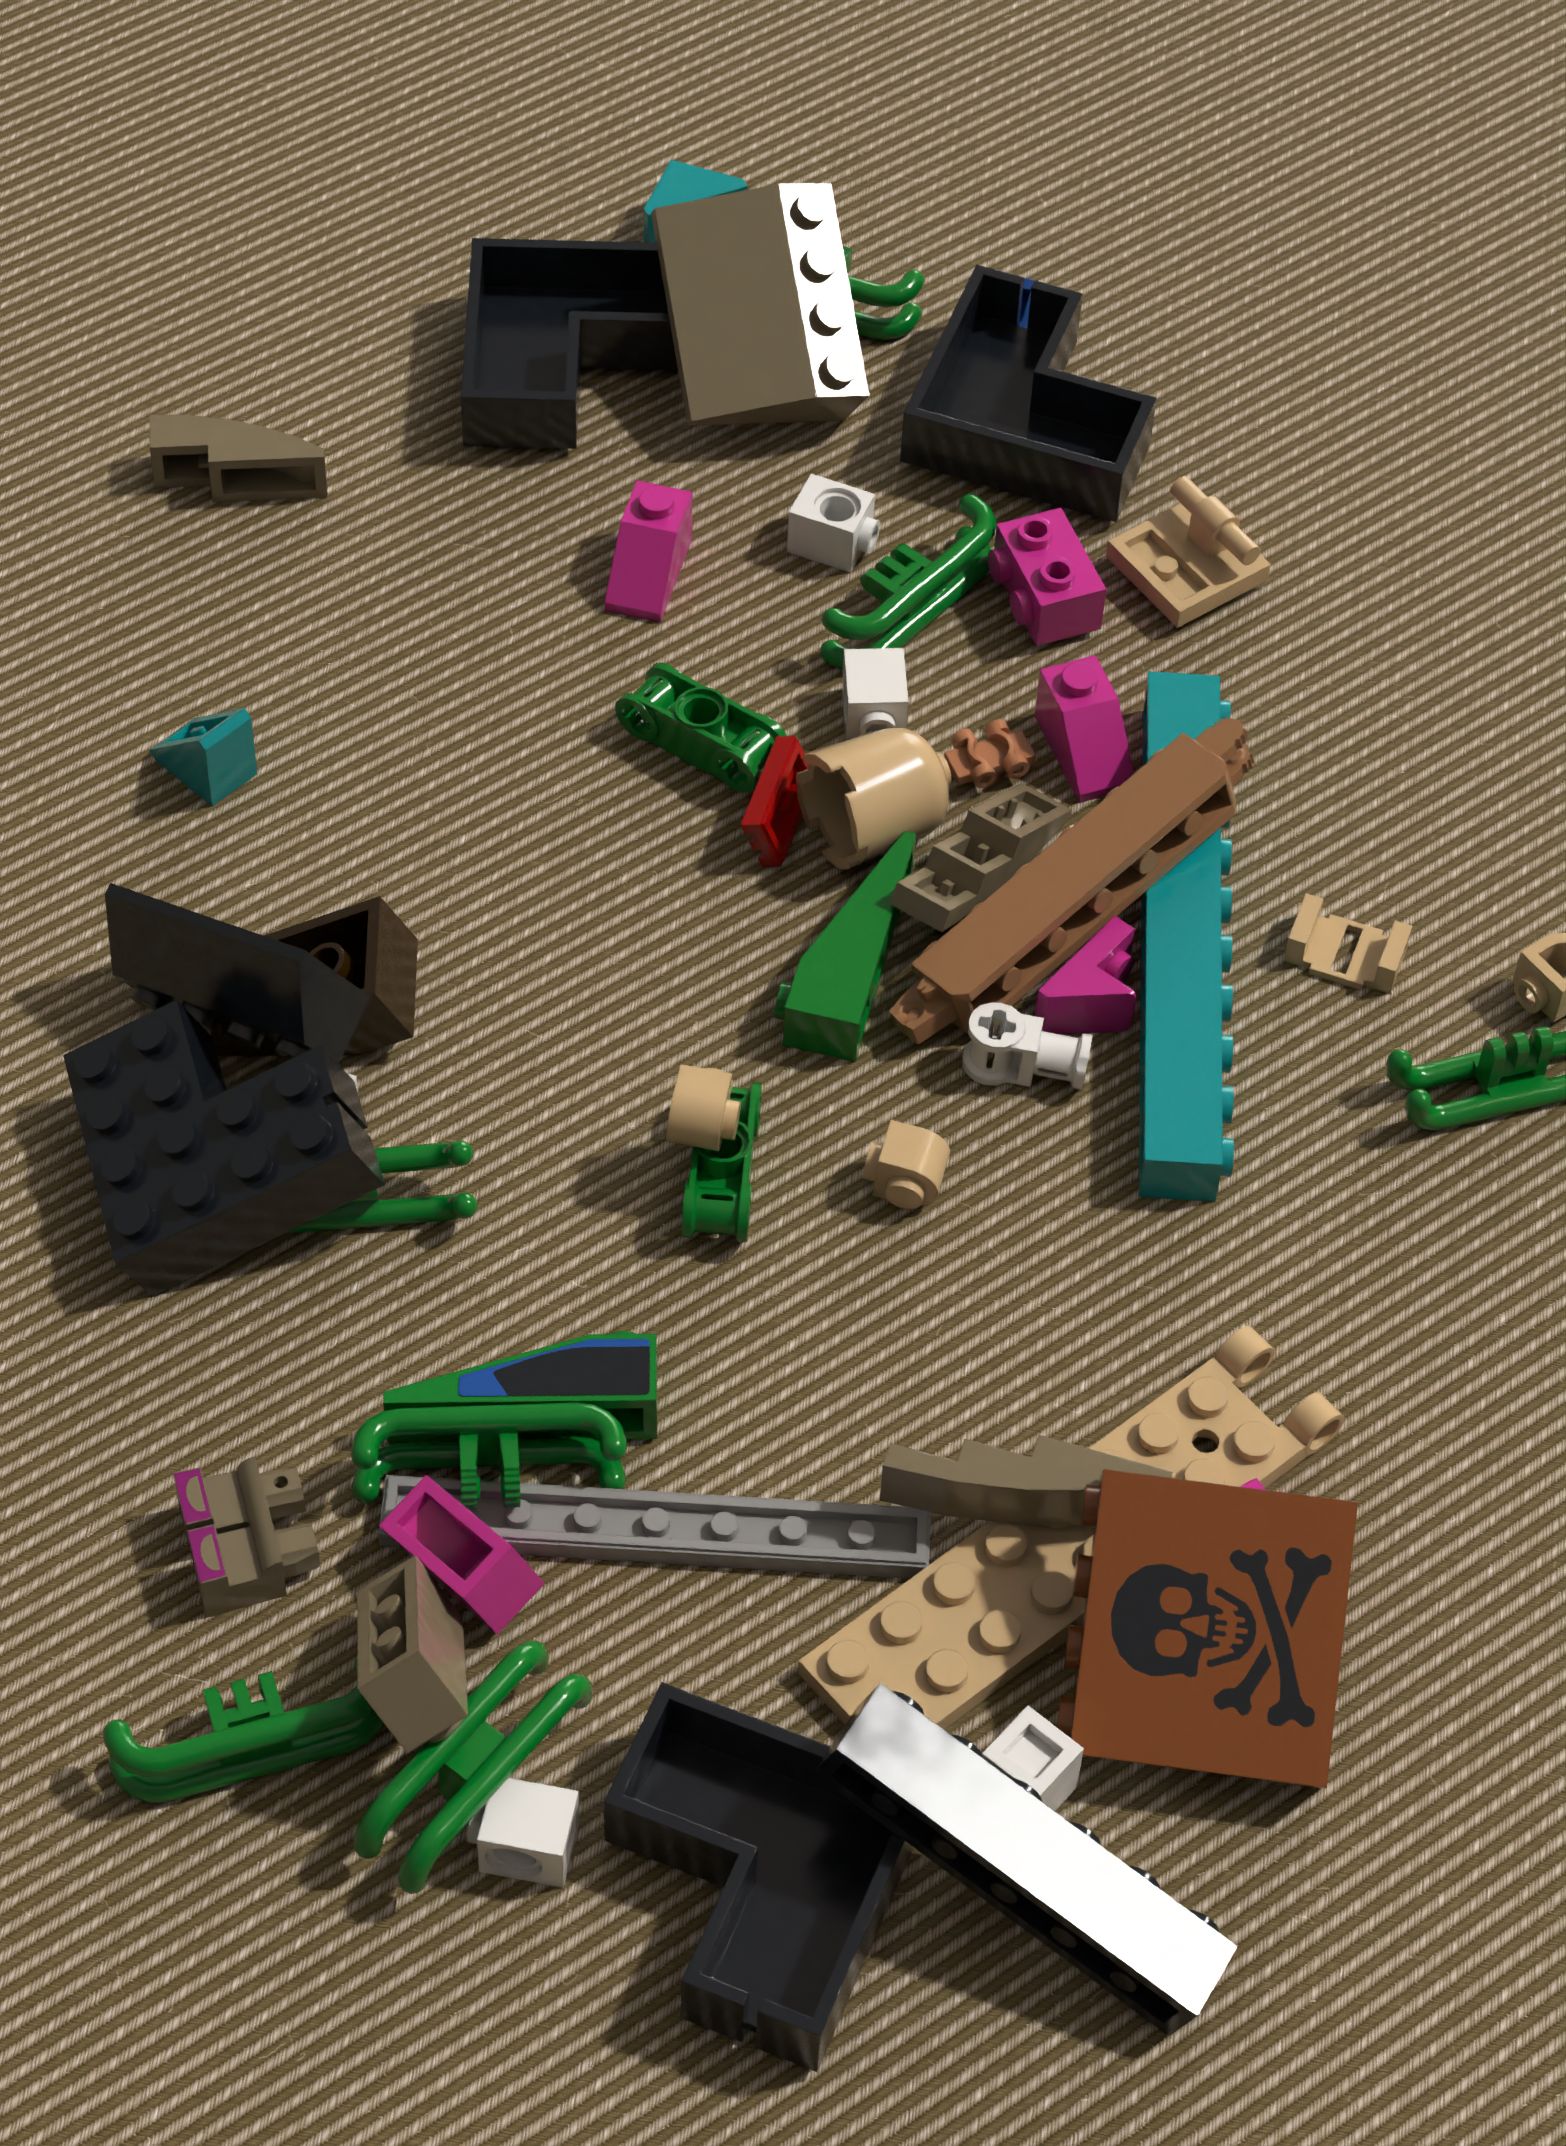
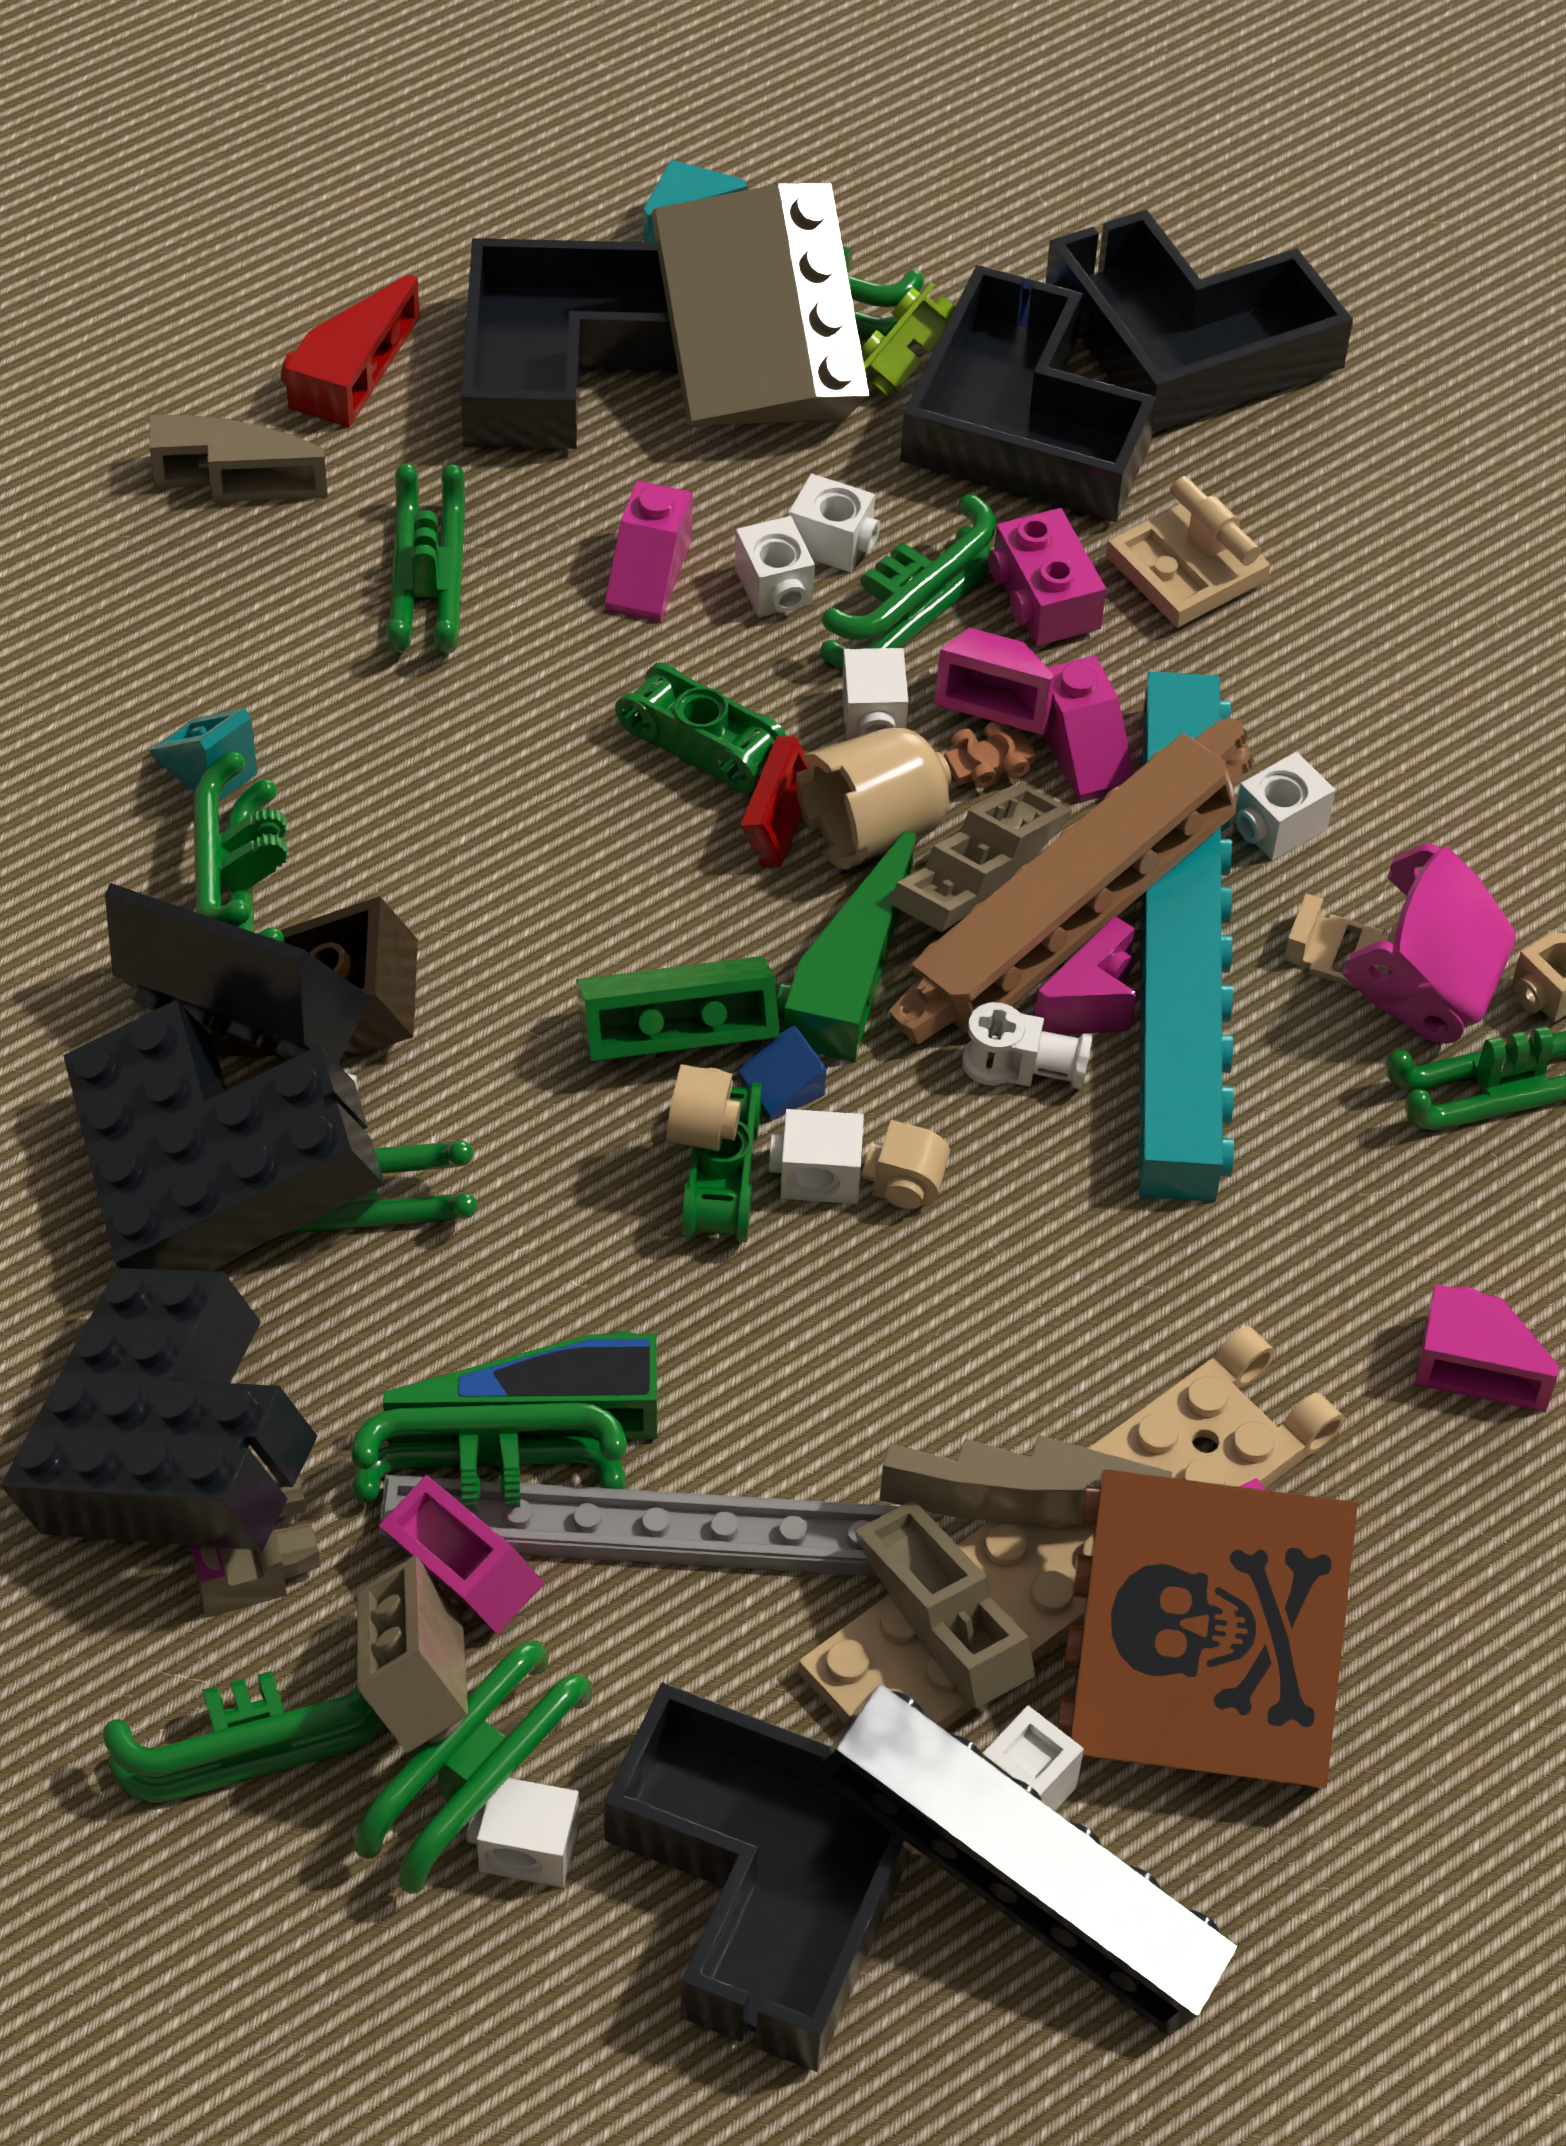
(150, 1429): none -> black piece
(241, 854): none -> green piece
(350, 353): none -> red slope
(422, 565): none -> green piece
(677, 1008): none -> green brick
(774, 566): none -> white brick
(788, 1073): none -> blue slope
(818, 1156): none -> white brick
(918, 321): none -> lime hinge
(947, 1603): none -> dark tan slope
(995, 681): none -> dark pink slope
(1193, 337): none -> black piece
(1284, 806): none -> white brick
(1444, 949): none -> dark pink piece
(1483, 1351): none -> dark pink slope

